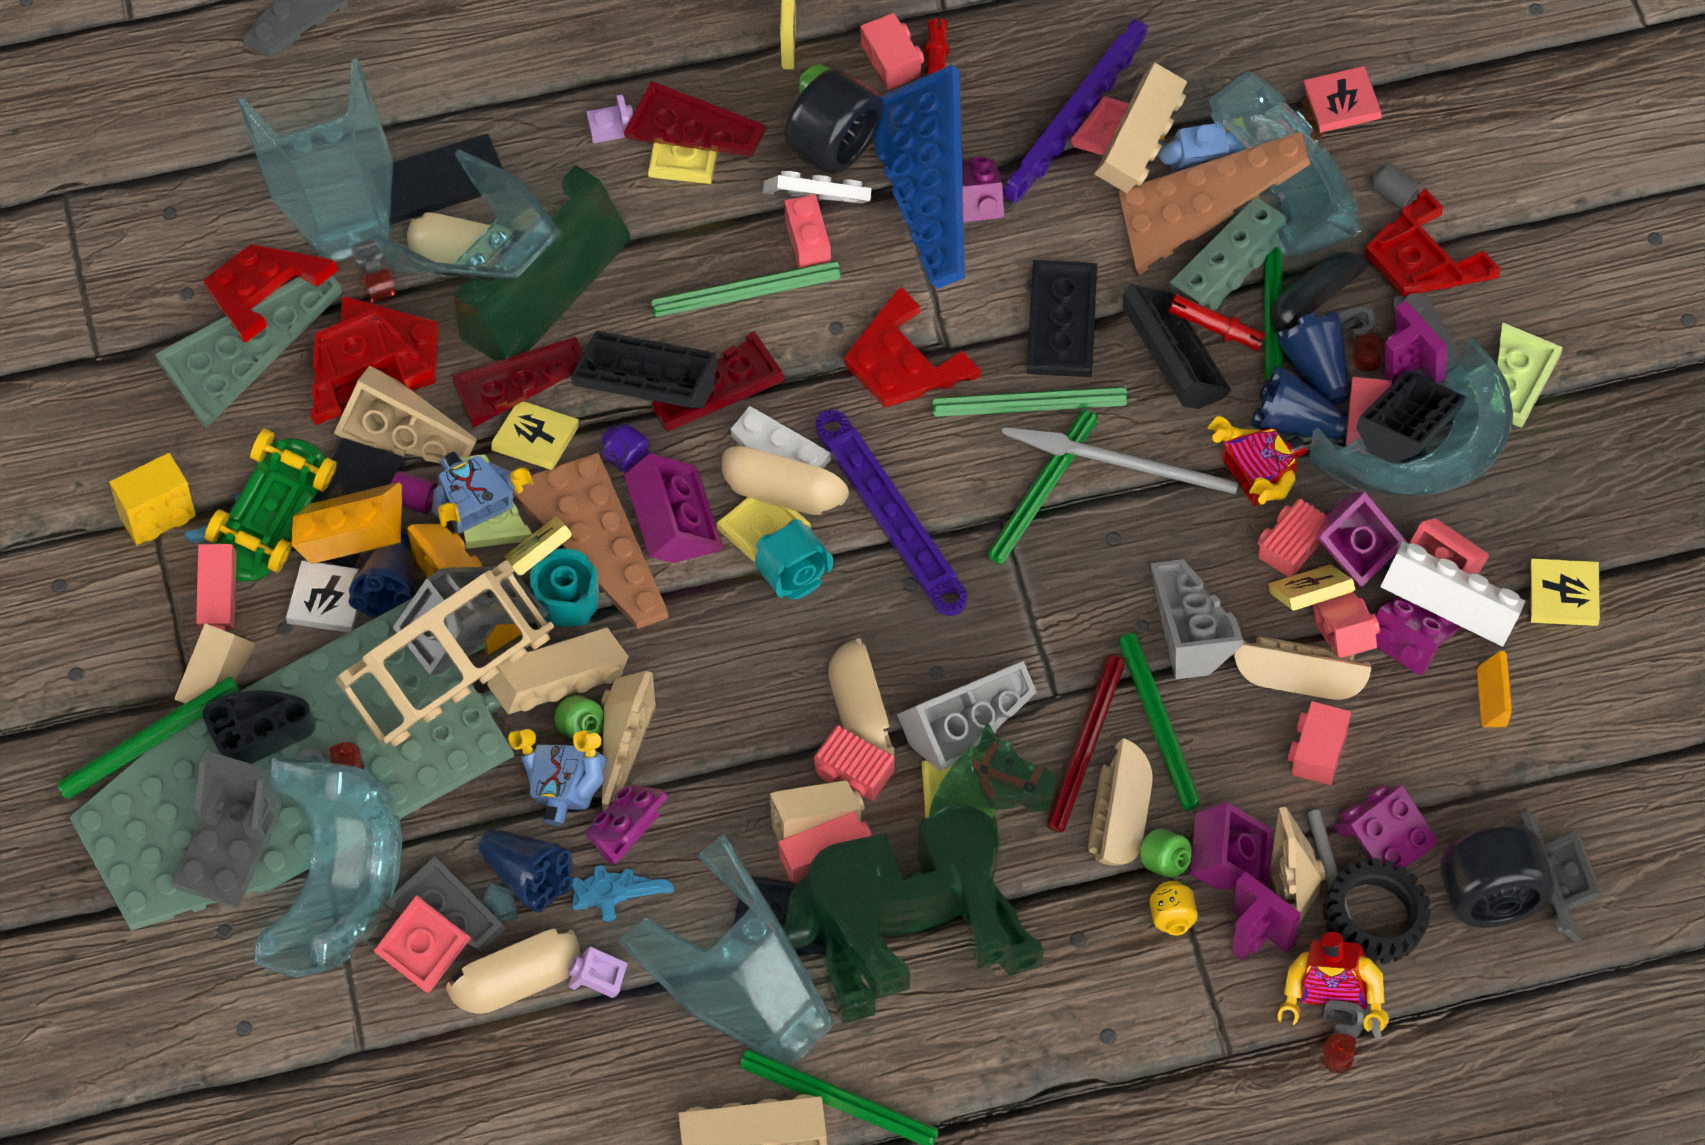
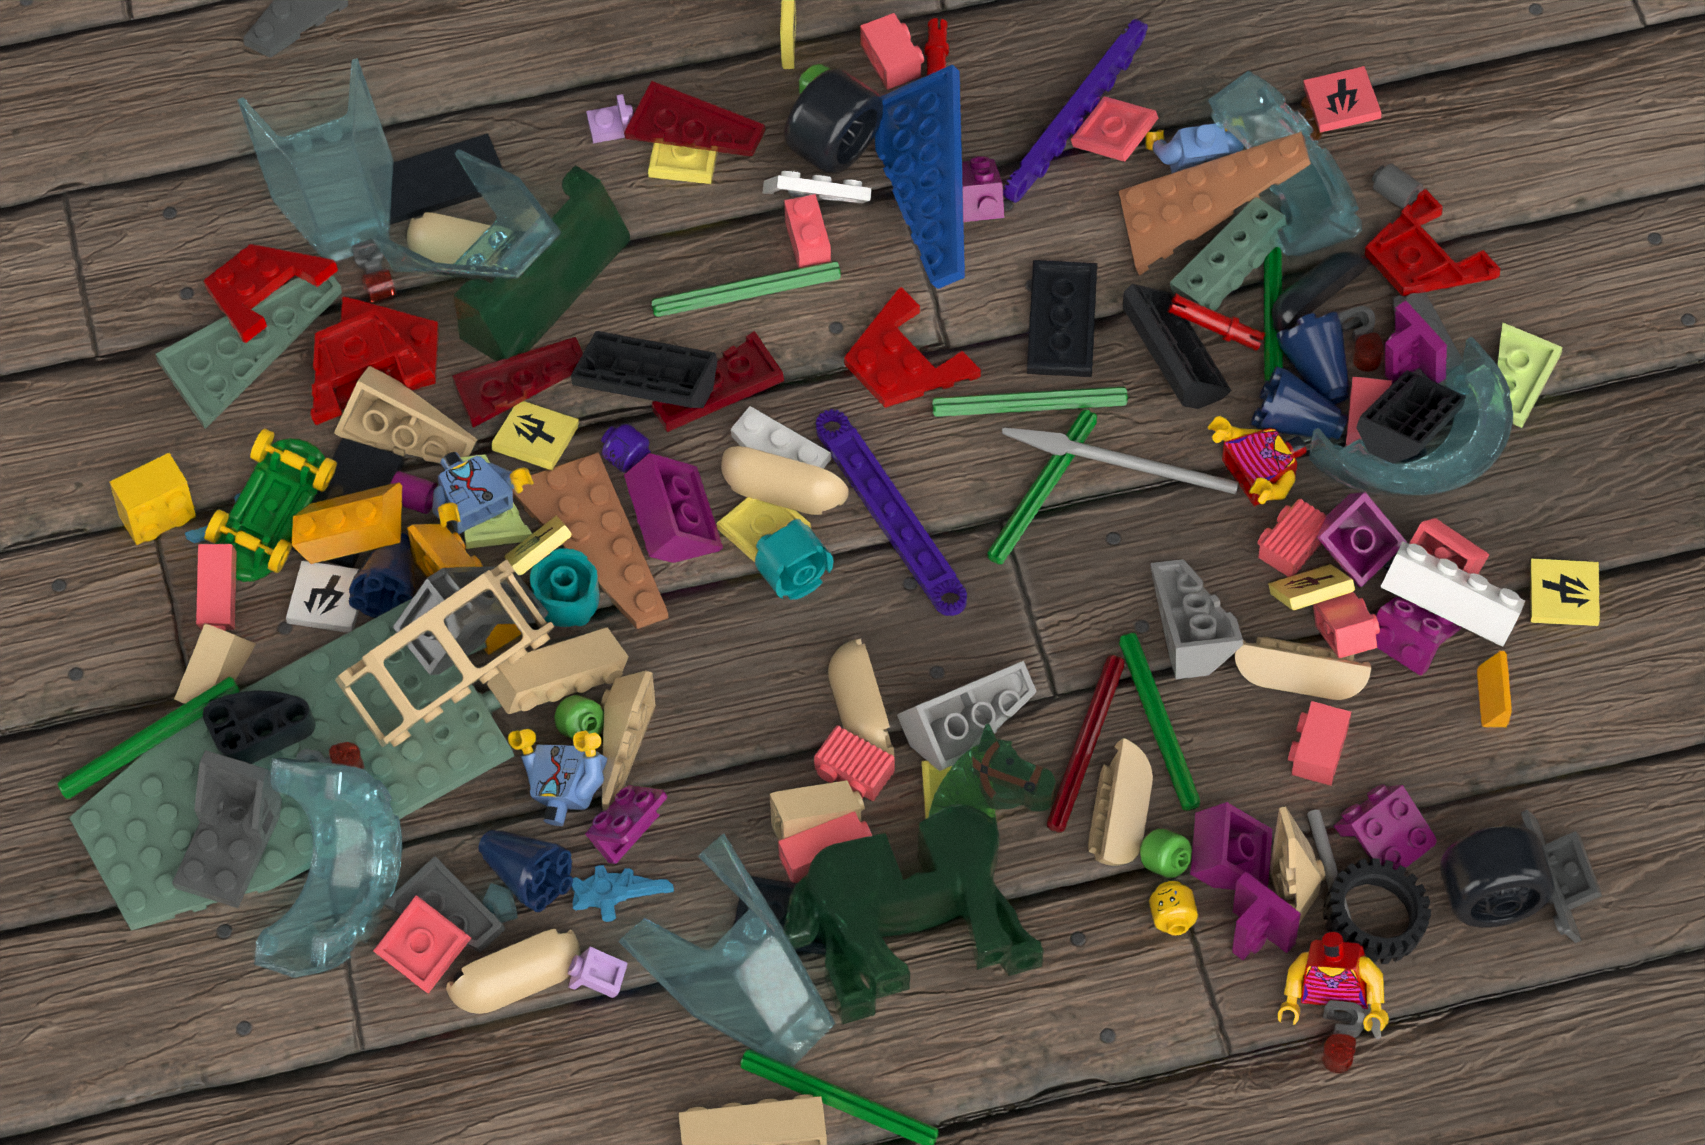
(1141, 127): tan brick -> none

